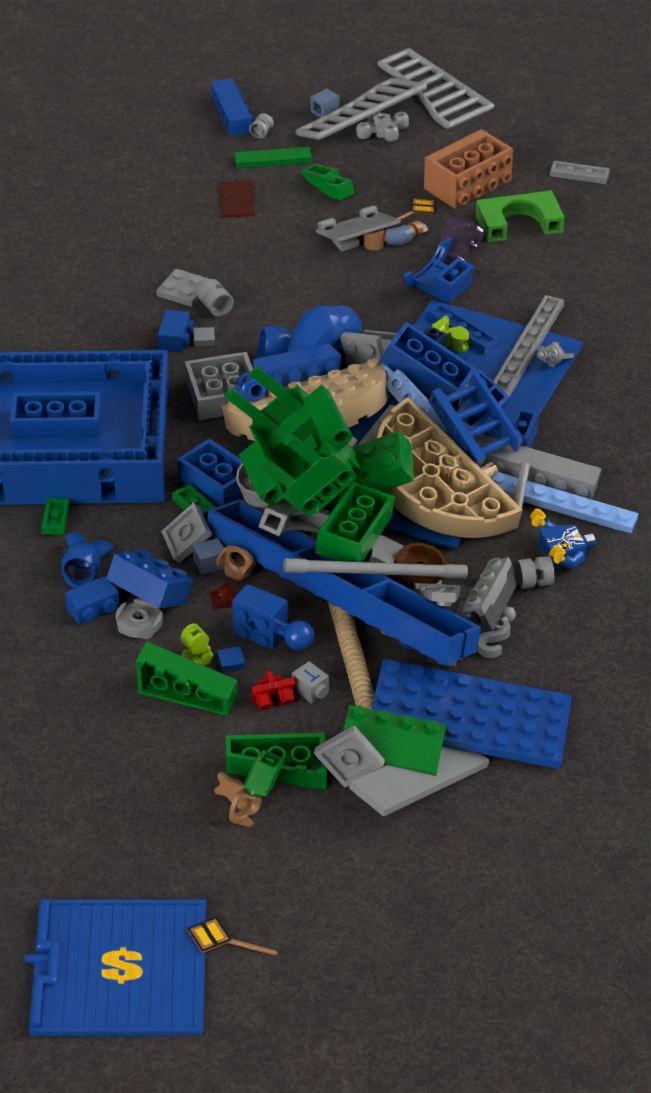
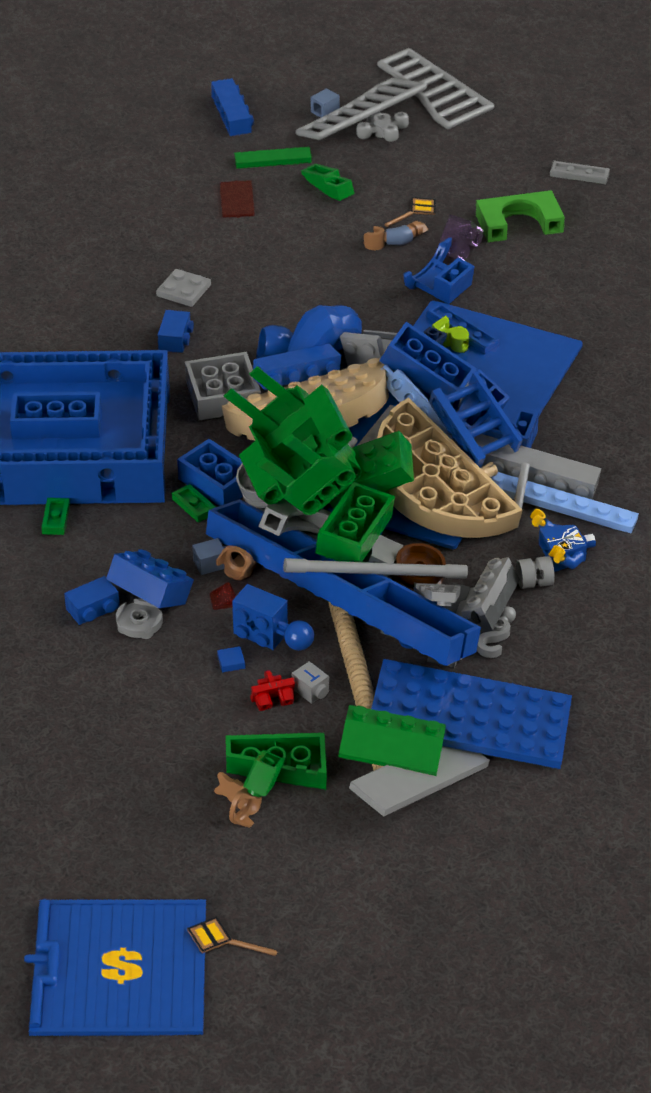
(84, 557): blue piece -> none
(183, 681): green wedge -> none
(186, 531): light grey plate -> none
(197, 645): lime leg -> none
(204, 336): light grey tile -> none
(215, 297): light grey wheel -> none
(249, 388): blue head -> none
(261, 126): light grey wheel -> none
(347, 244): light grey tile -> none
(349, 756): light grey tile -> none
(356, 226): light grey window -> none
(468, 168): nougat brick -> none
(528, 343): light grey tile -> none
(552, 354): light grey piece -> none

